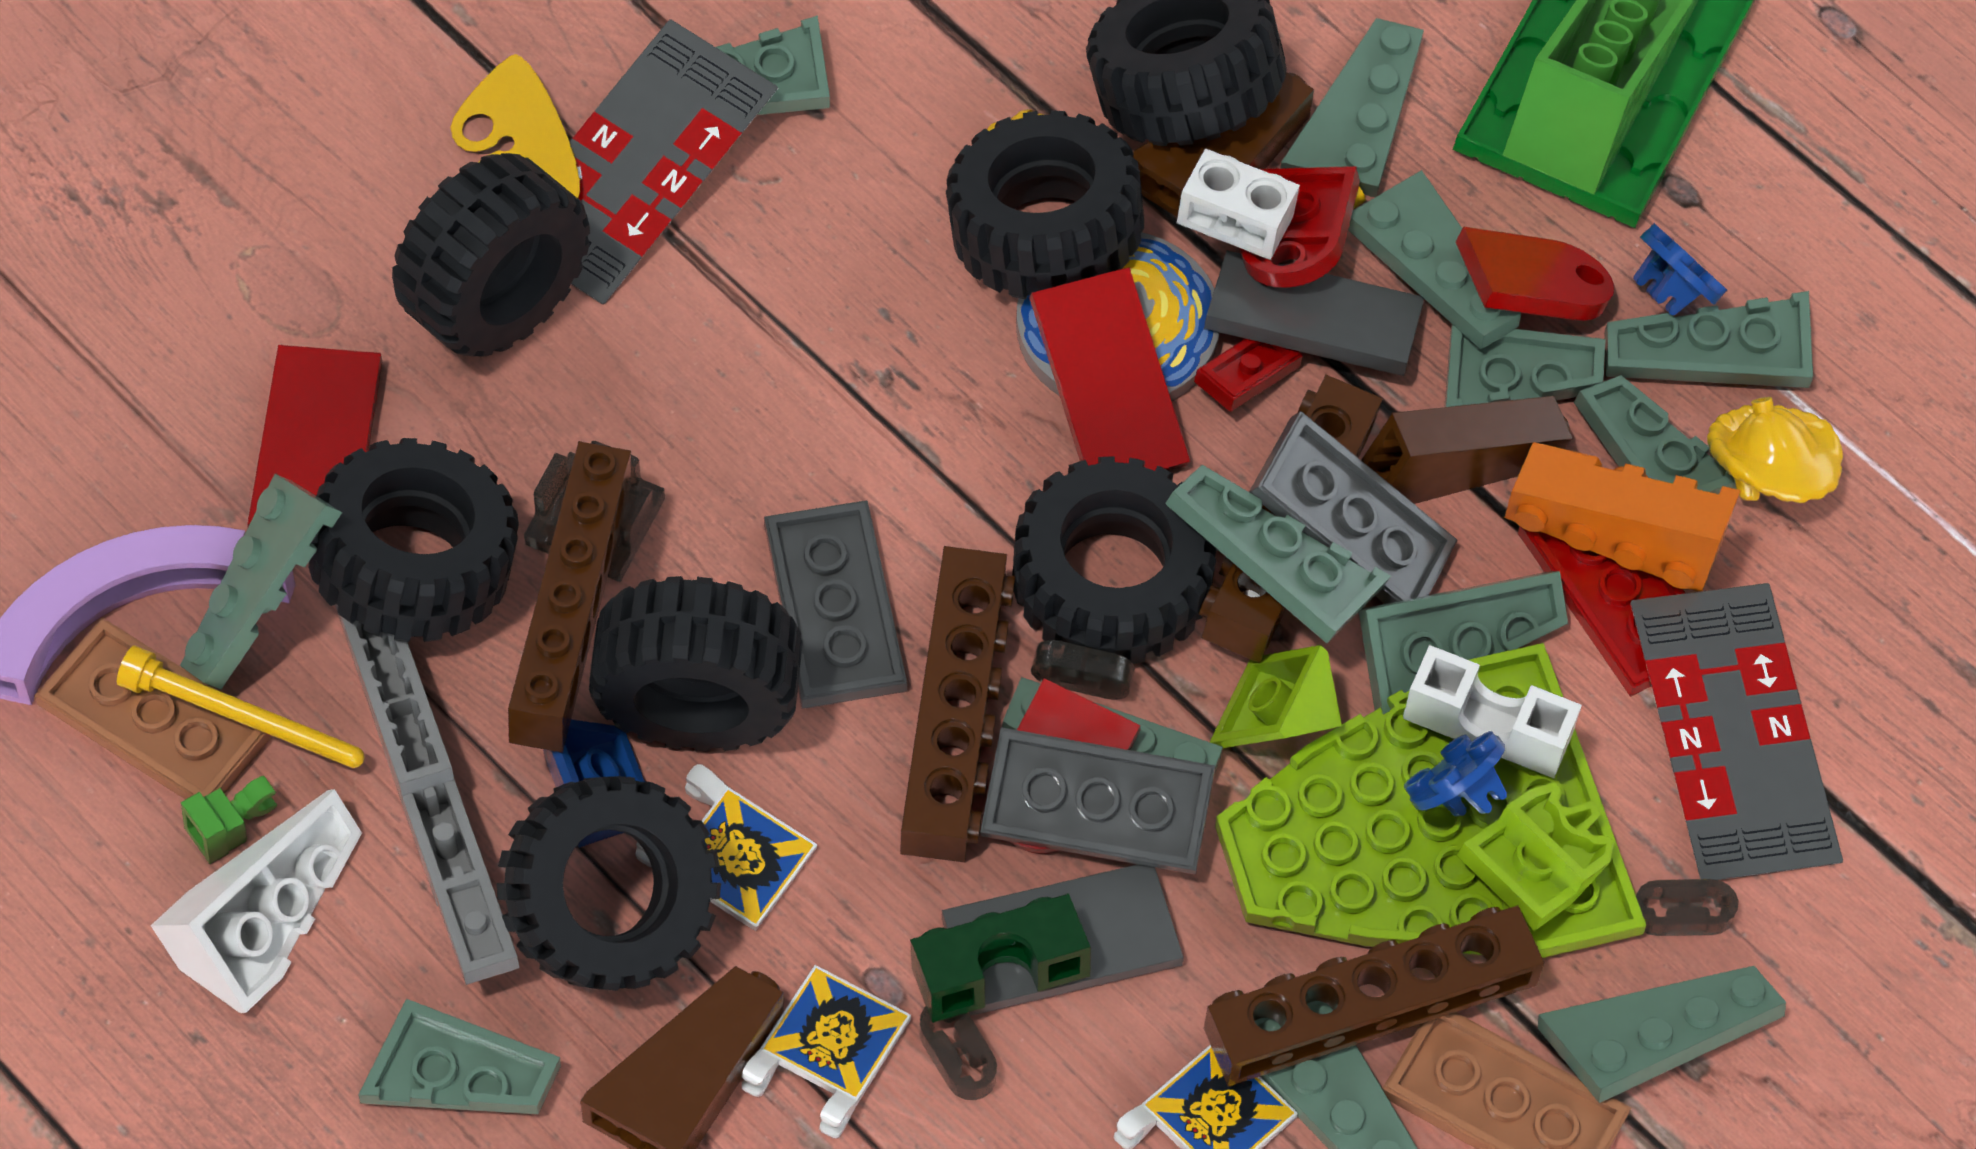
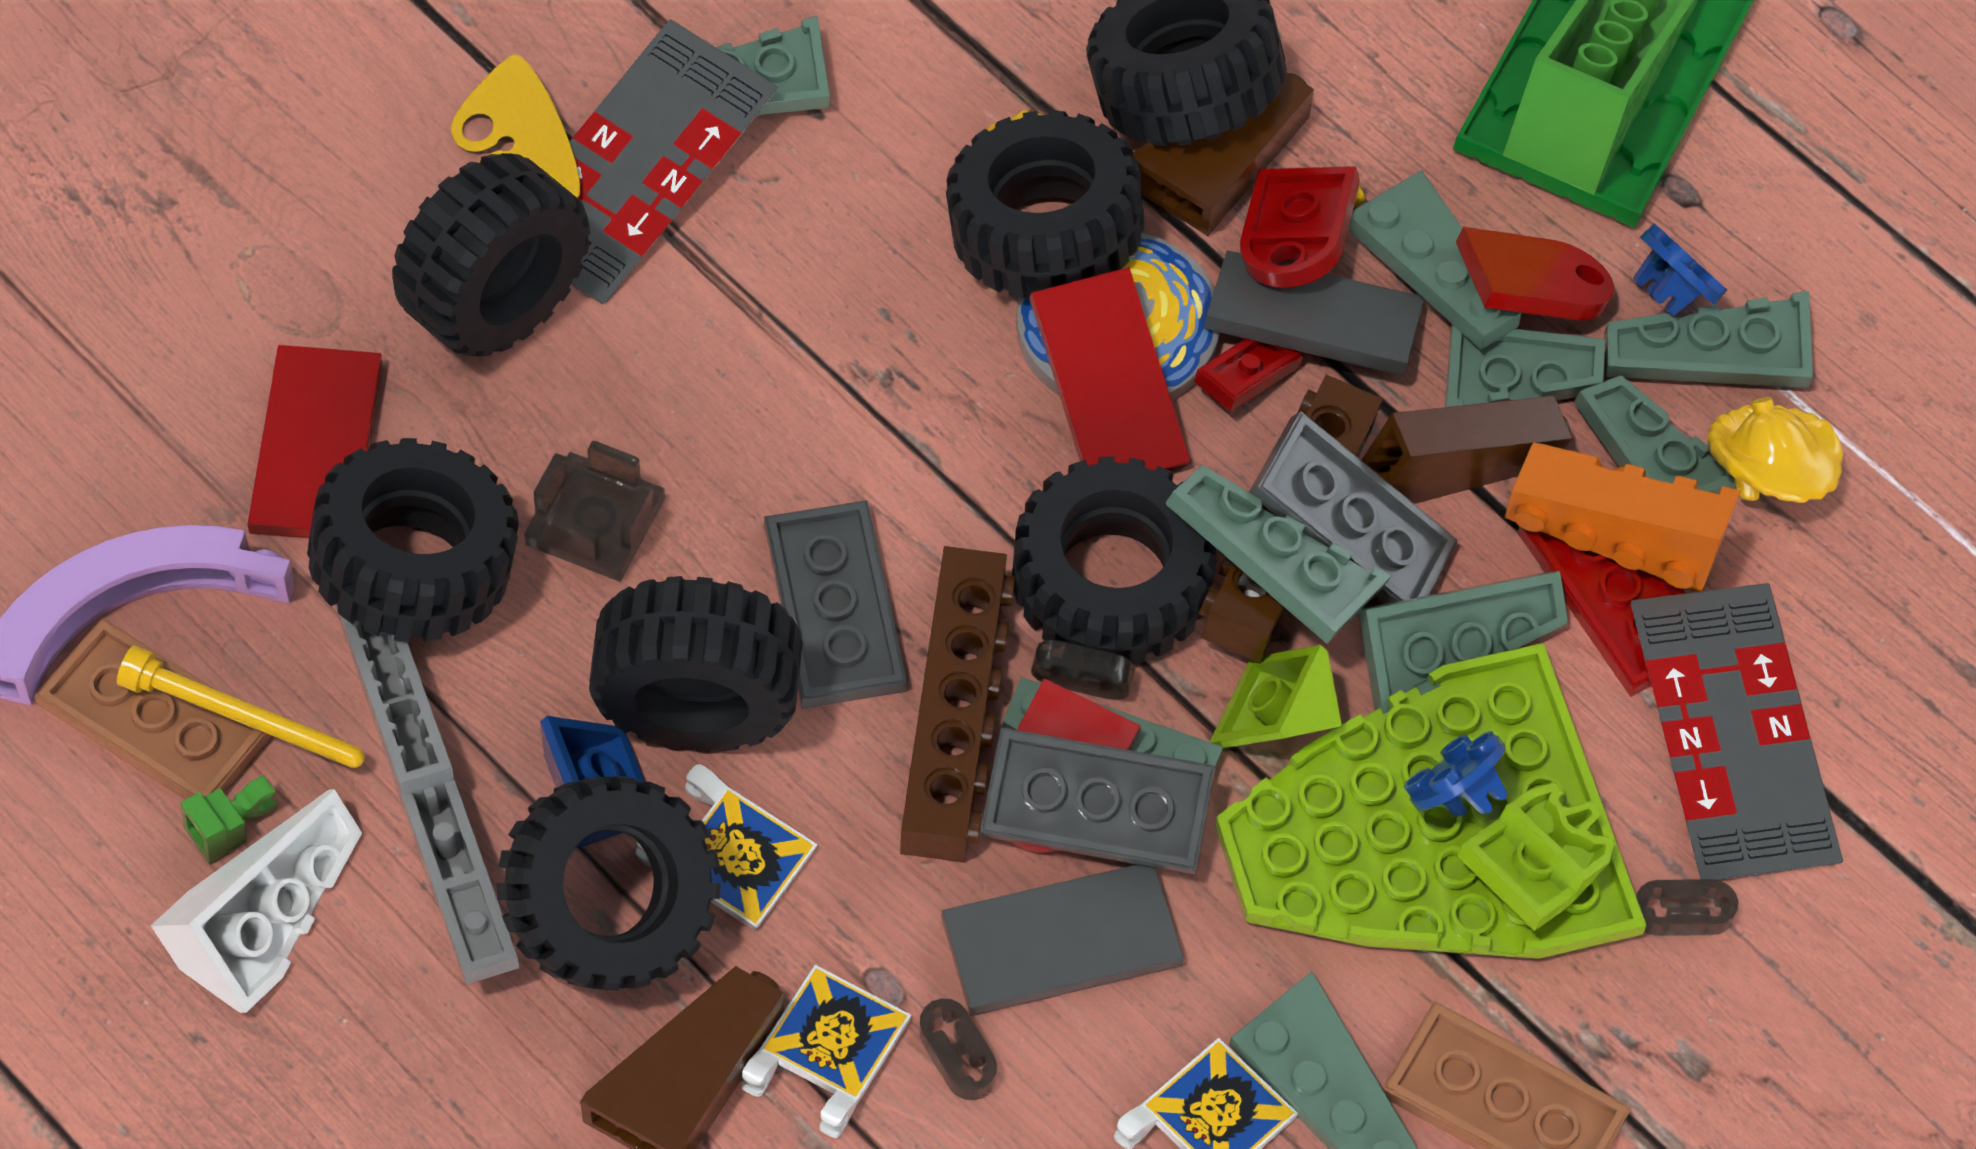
(253, 583): sand green wing -> none
(456, 1065): sand green wing -> none
(569, 597): reddish brown brick -> none
(1038, 936): dark green arch -> none
(1237, 203): white brick -> none
(1250, 1052): reddish brown brick -> none
(1362, 107): sand green wing -> none
(1456, 703): white arch -> none
(1651, 1031): sand green wing -> none

